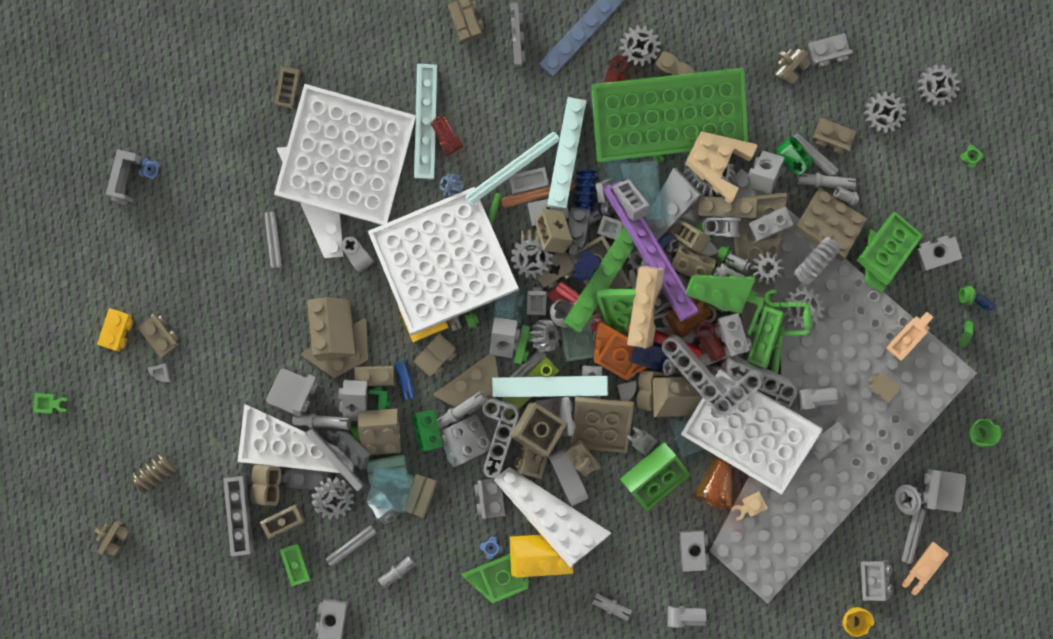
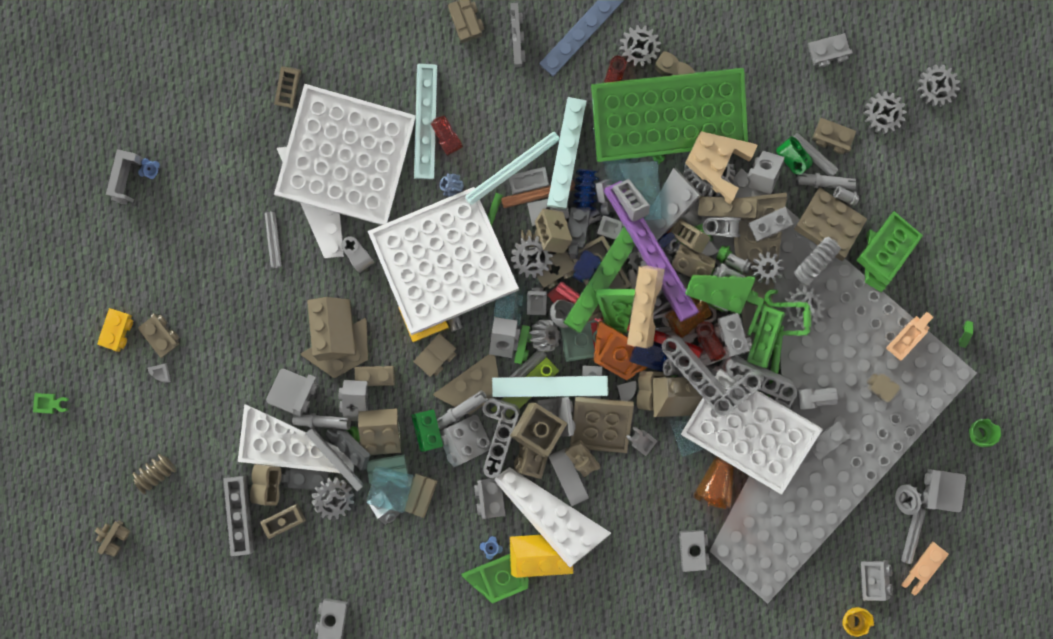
(295, 564): bright green plate -> none
(351, 545): light grey axle -> none
(383, 403): green bracket -> none
(397, 571): light grey pin -> none
(405, 380): blue pin -> none
(471, 319): bright green plate -> none
(611, 607): light grey pin -> none
(655, 476): bright green slope -> none
(686, 616): light grey piece -> none
(752, 504): tan plate -> none
(789, 62): dark tan hips -> none
(949, 249): light grey brick -> none
(967, 295): bright green plate -> none
(977, 155): bright green plate -> none
(984, 302): clear blue tile -> none

